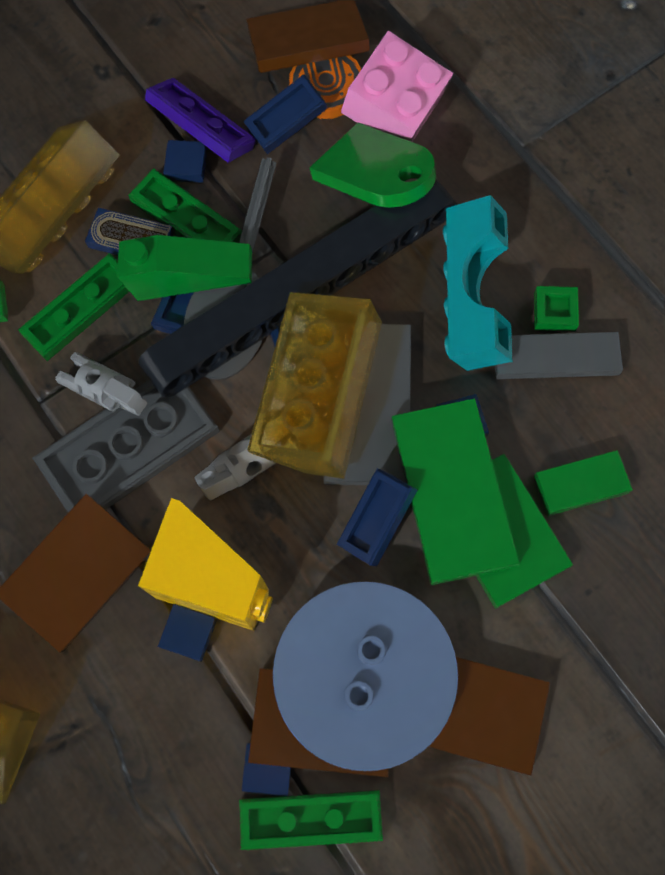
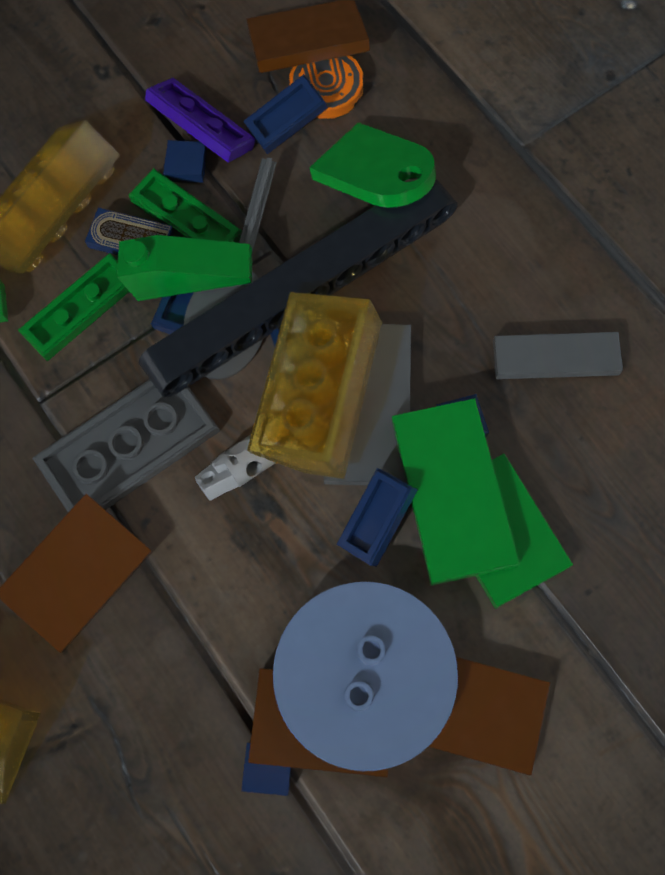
(102, 385): light grey hinge -> none
(187, 632): dark blue tile -> none
(202, 572): yellow slope -> none
(310, 819): green tile -> none
(396, 89): bright pink brick -> none
(474, 238): teal arch -> none
(556, 308): green plate -> none
(582, 483): green tile -> none

